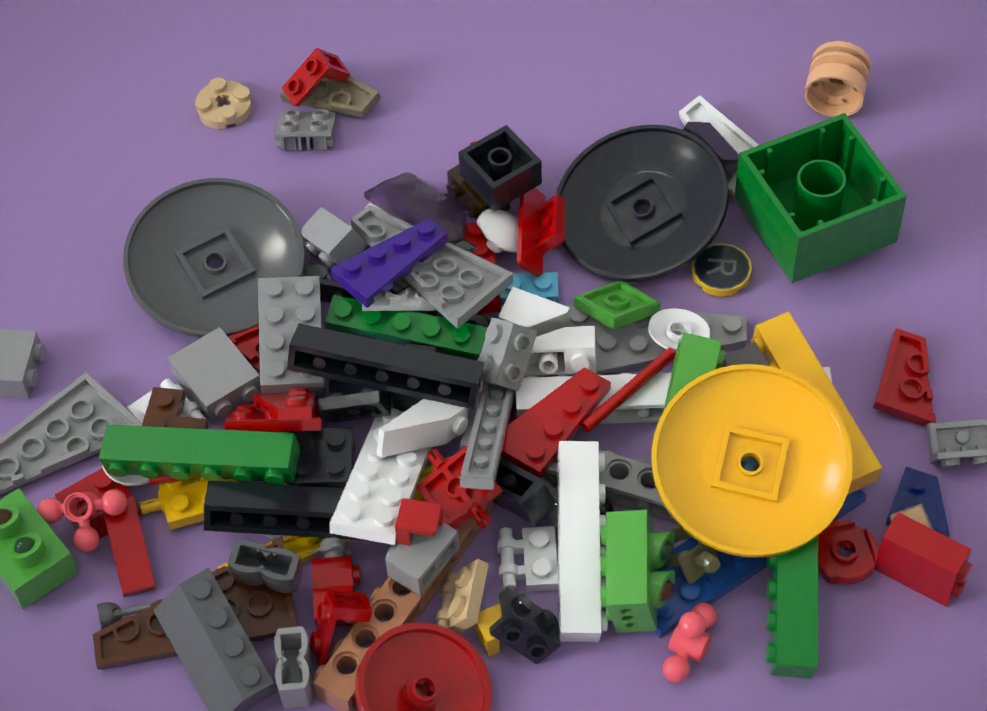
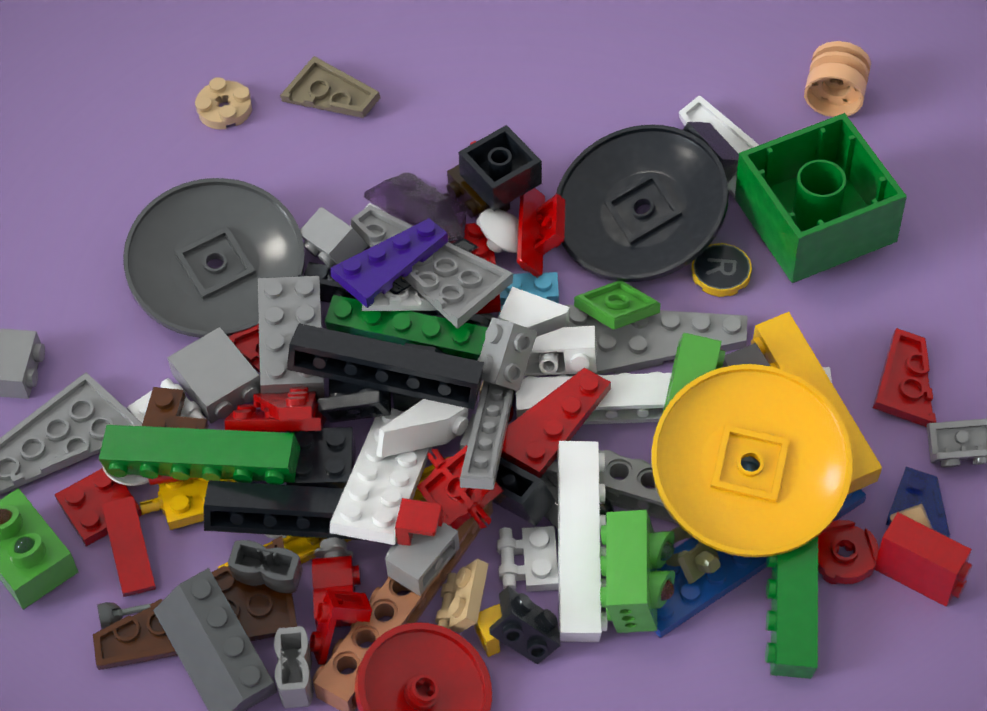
(86, 537): coral piece -> none
(300, 124): light grey hinge -> none
(312, 71): red bracket -> none
(628, 390): red bar -> none
(669, 324): white dish -> none
(689, 641): coral piece -> none

